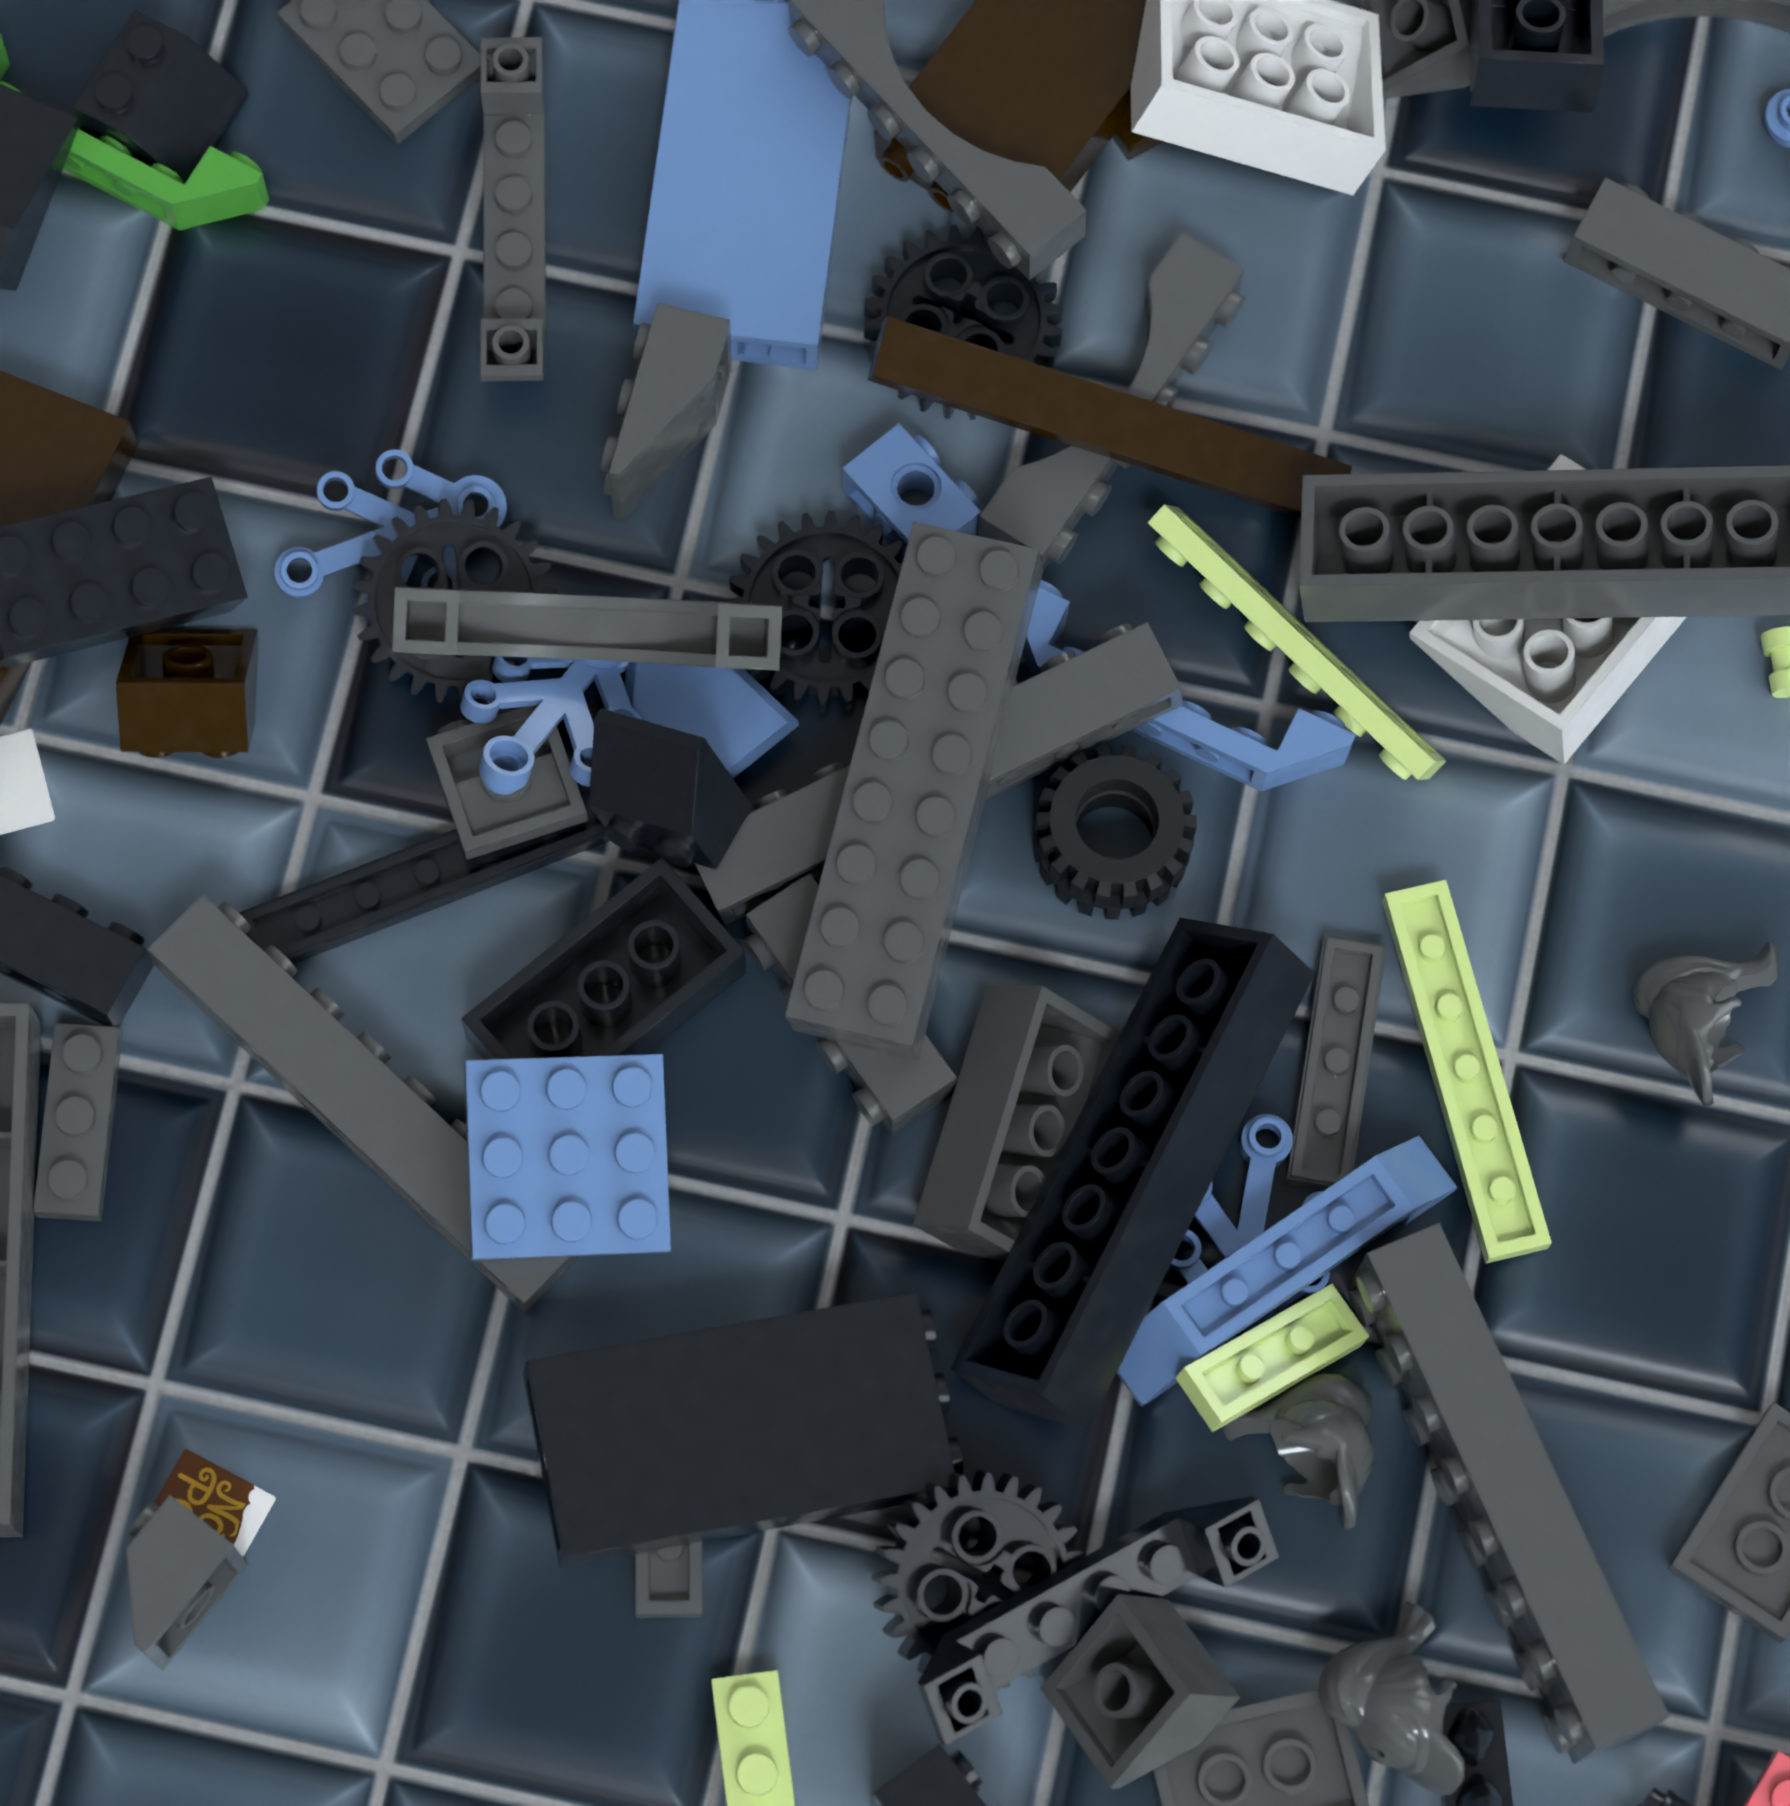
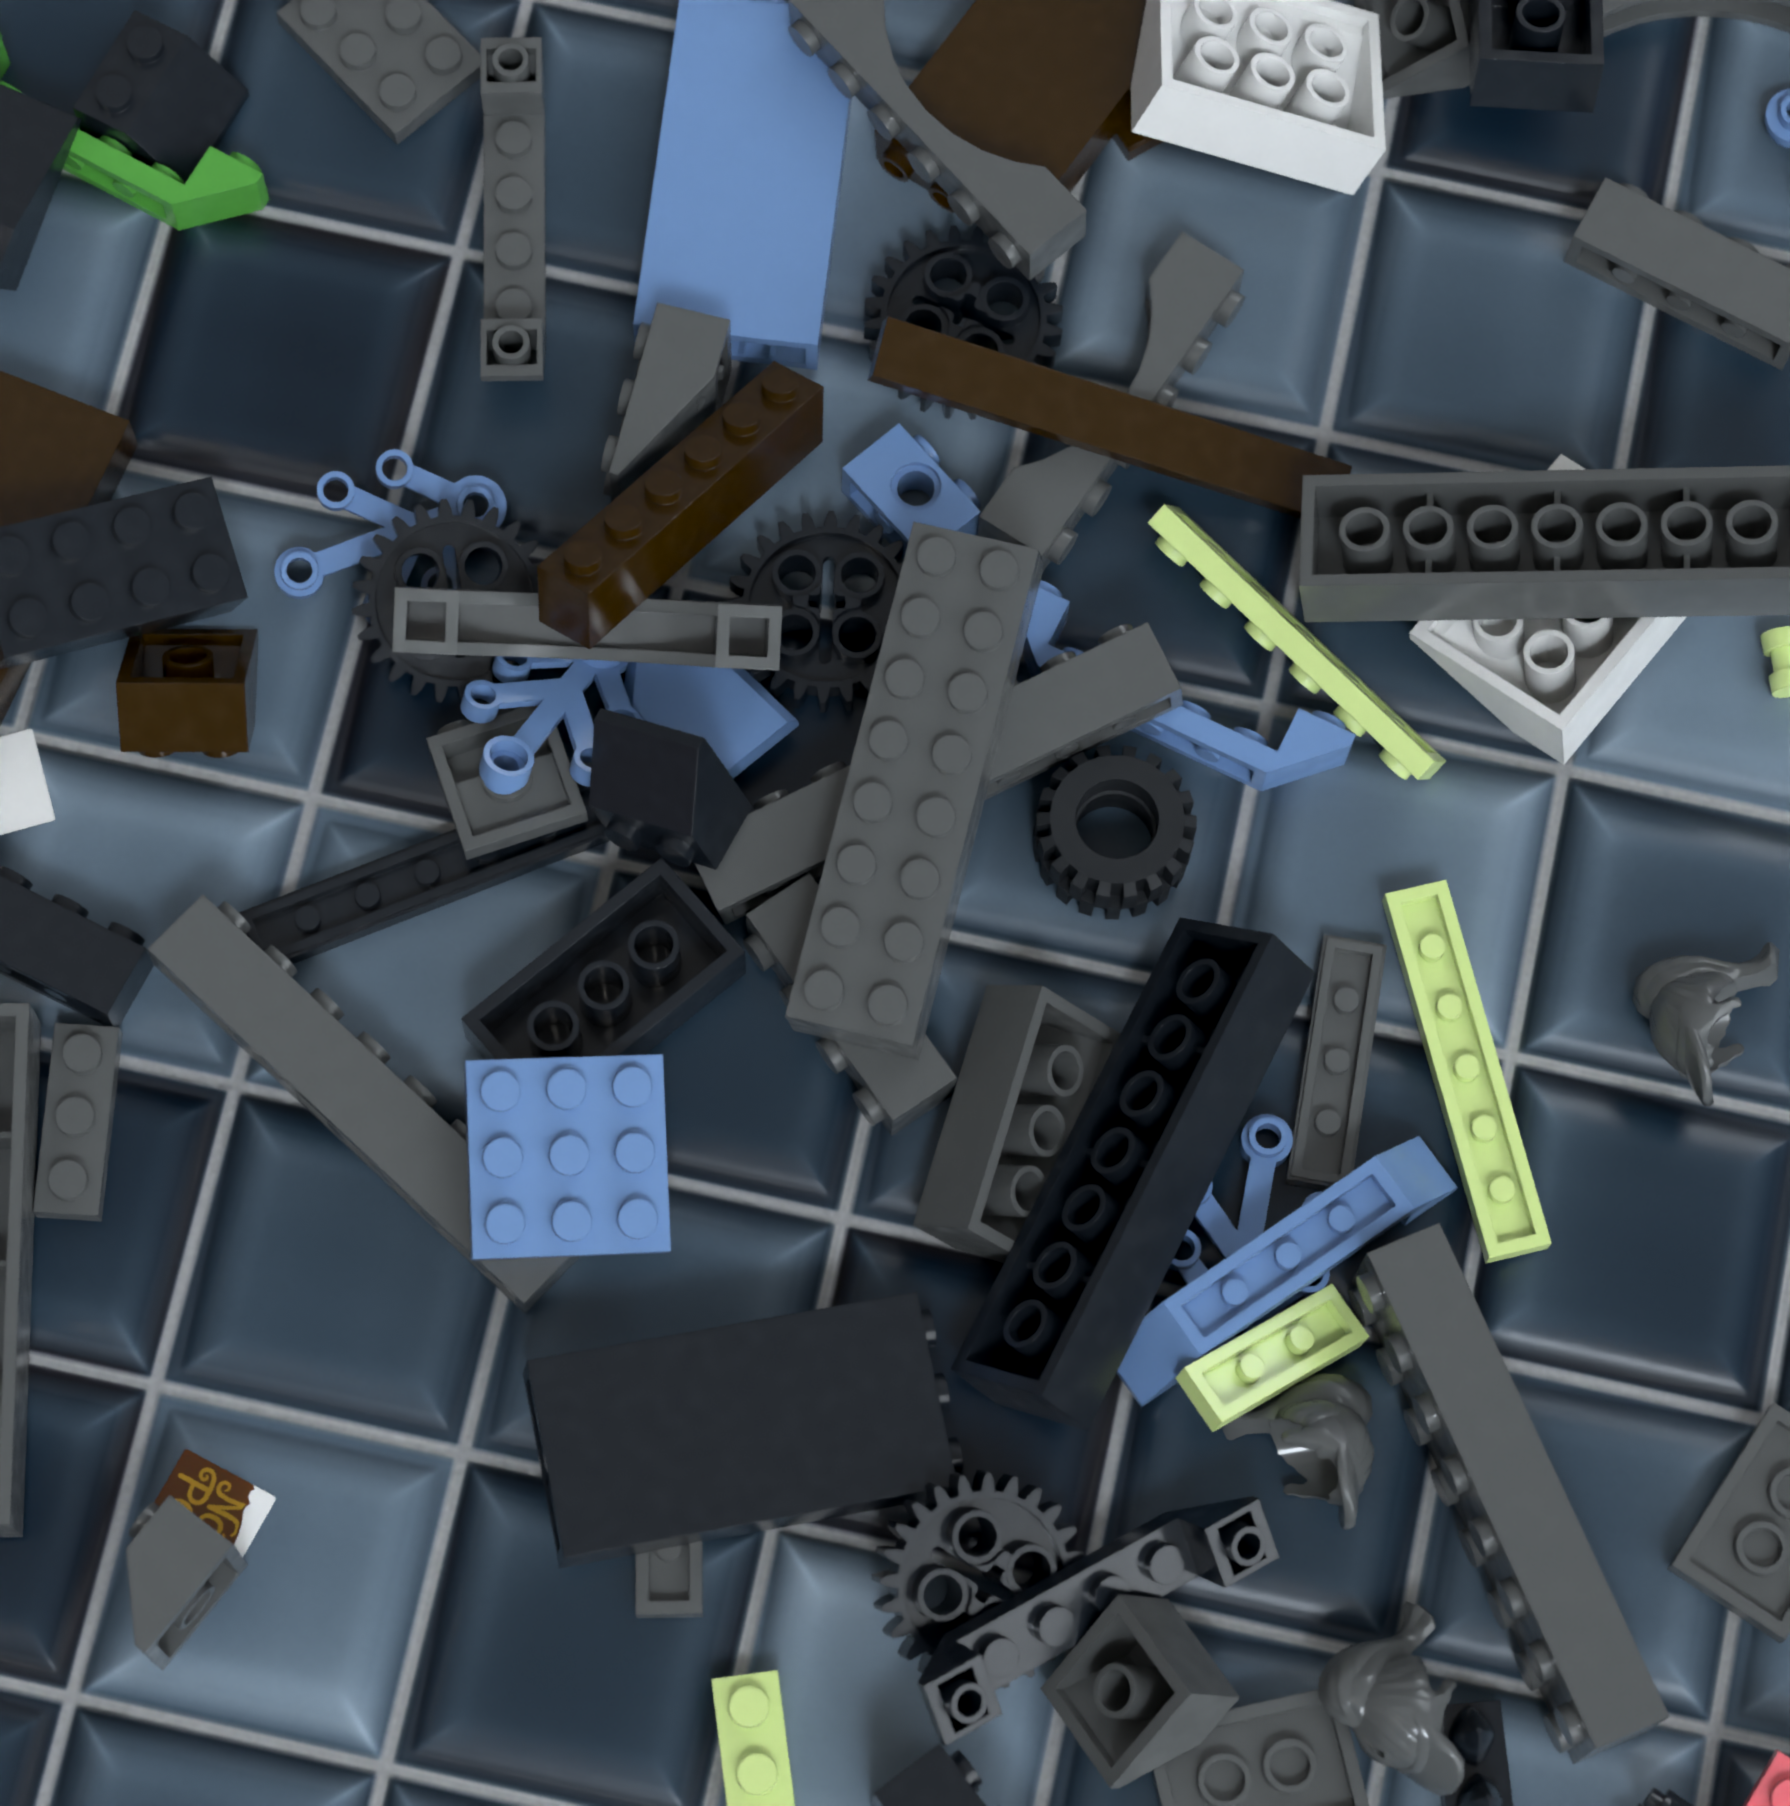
(680, 505): none -> dark brown brick

